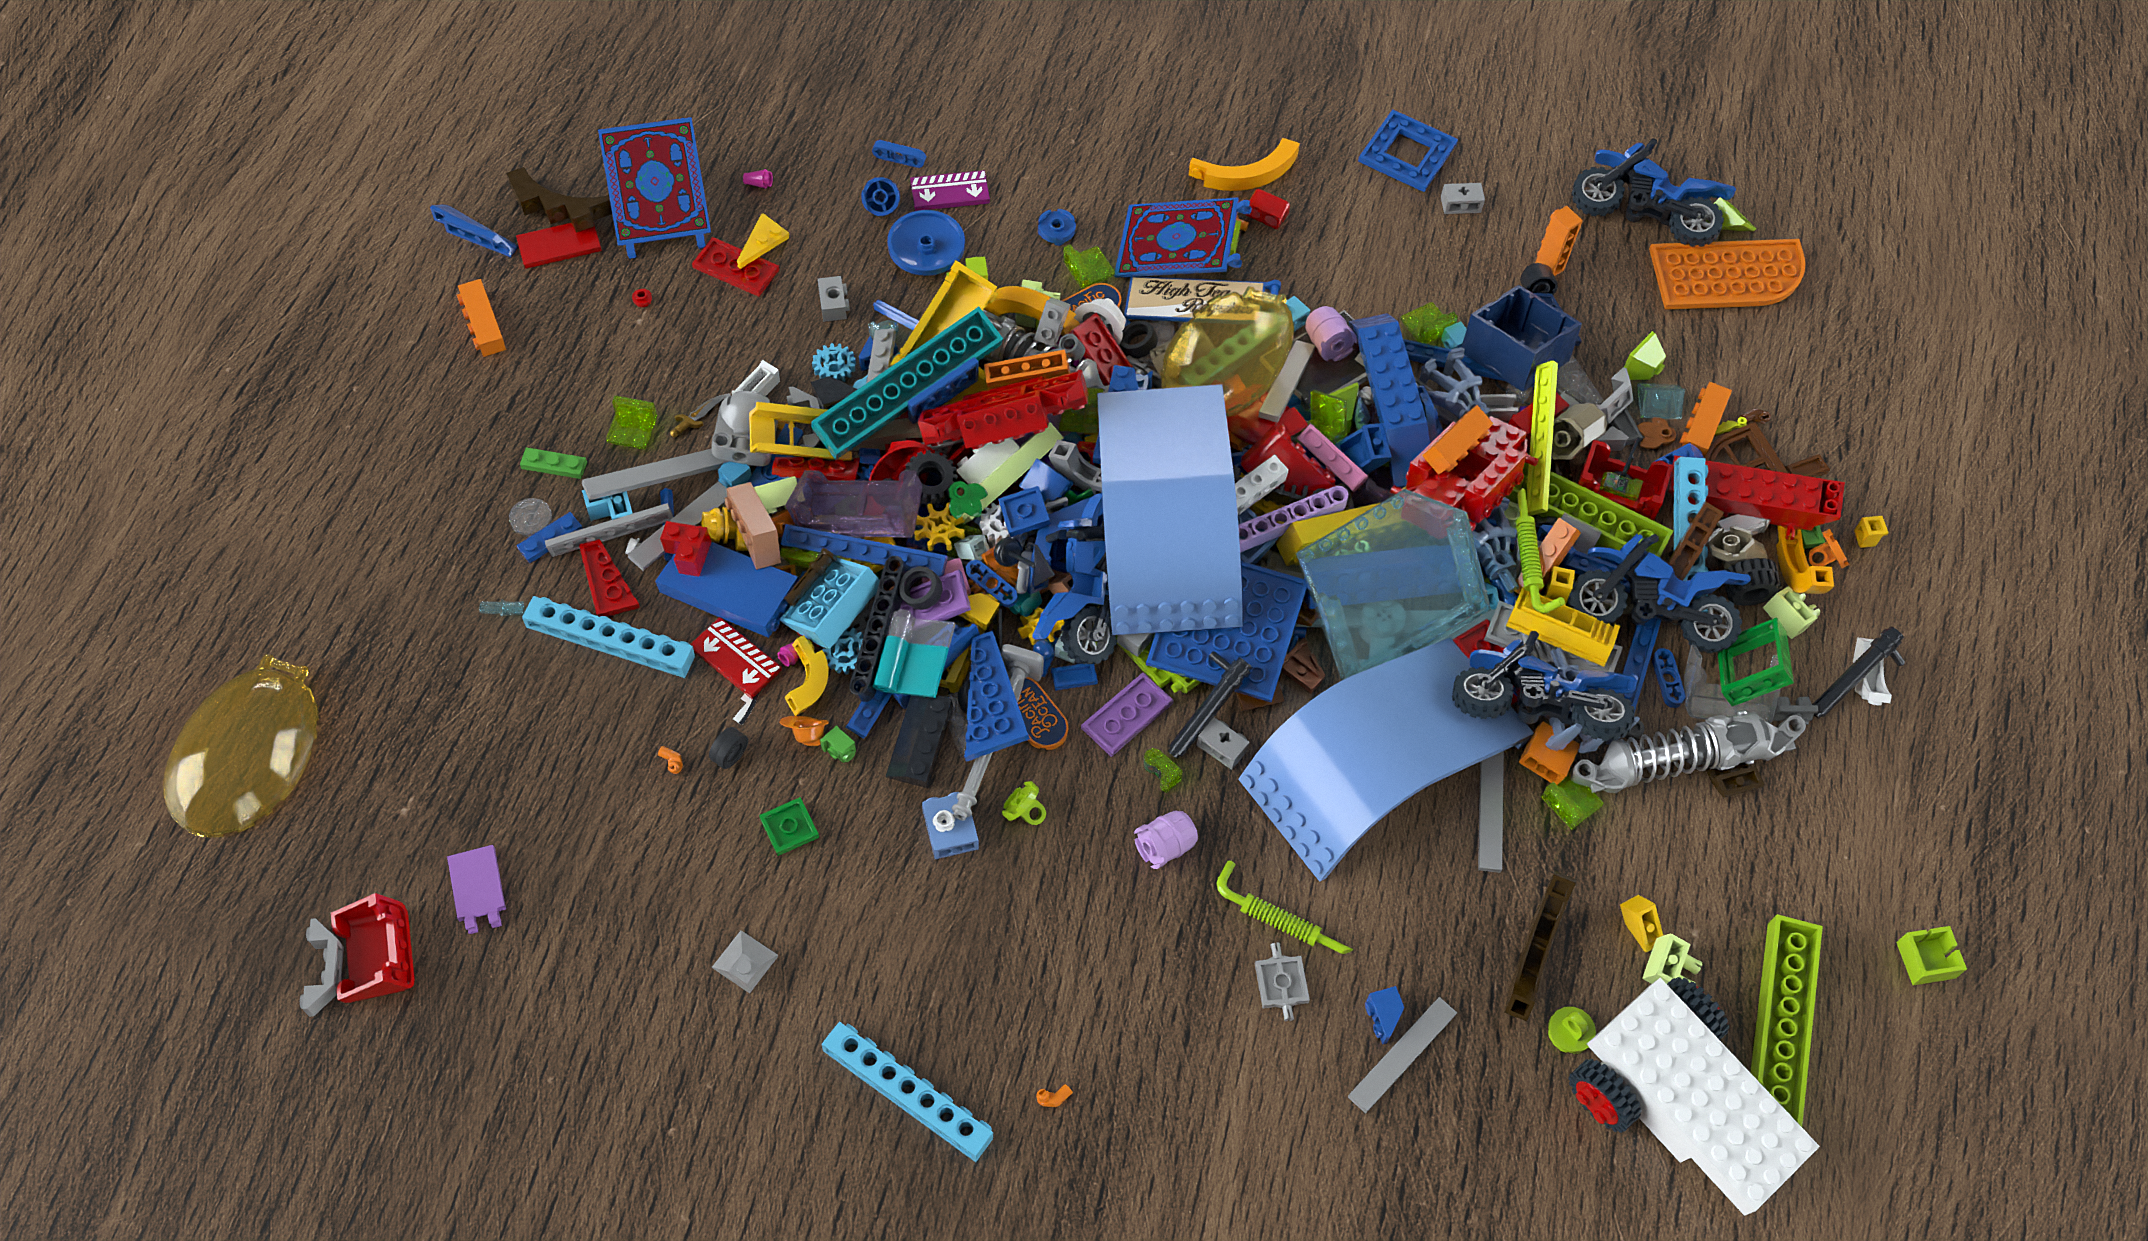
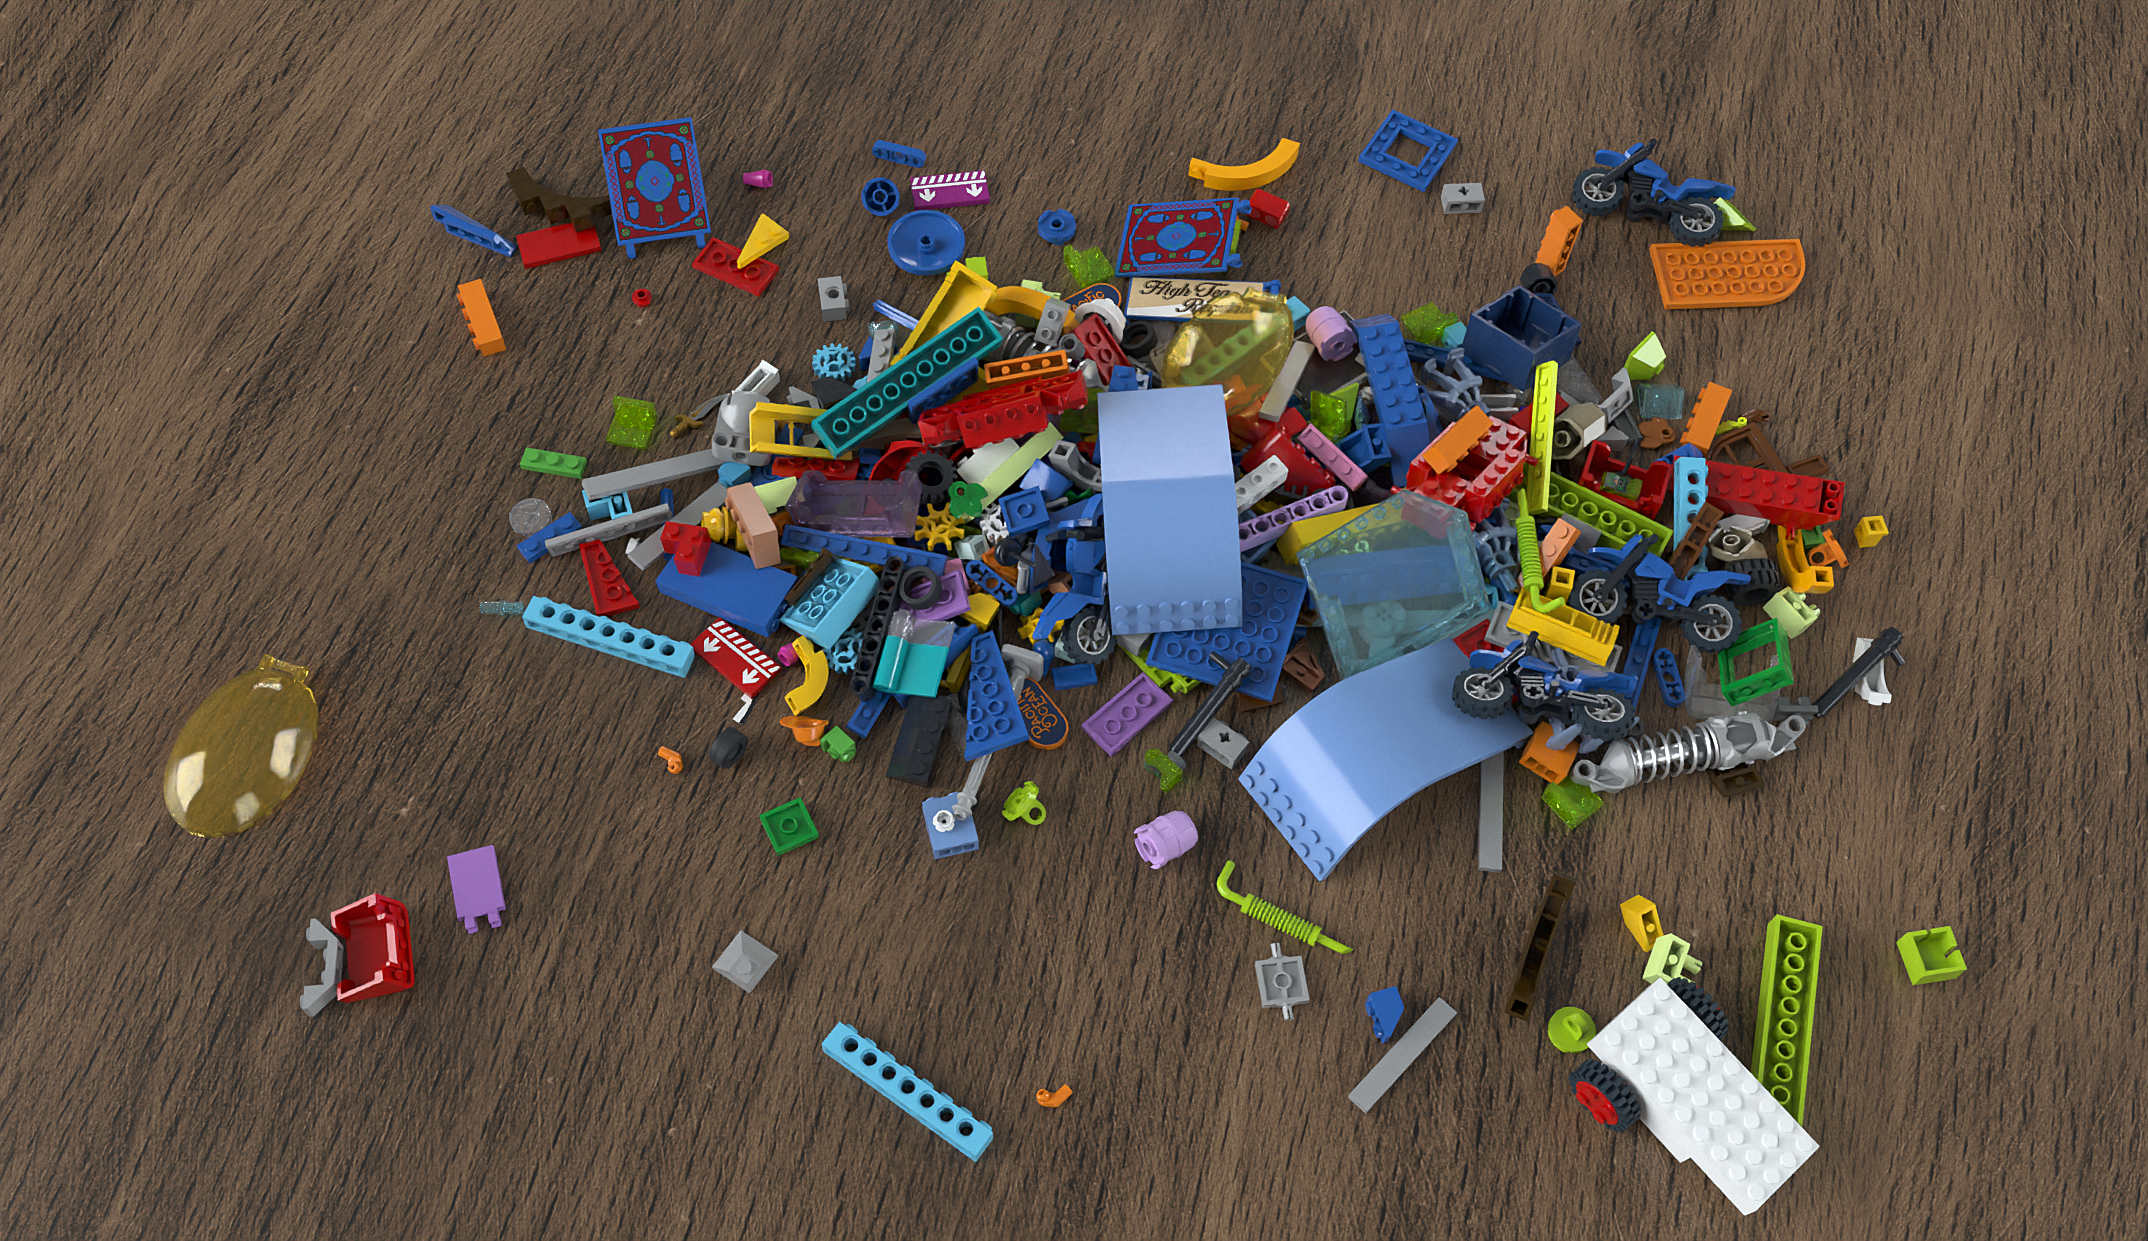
(1174, 757): none -> dark grey tile

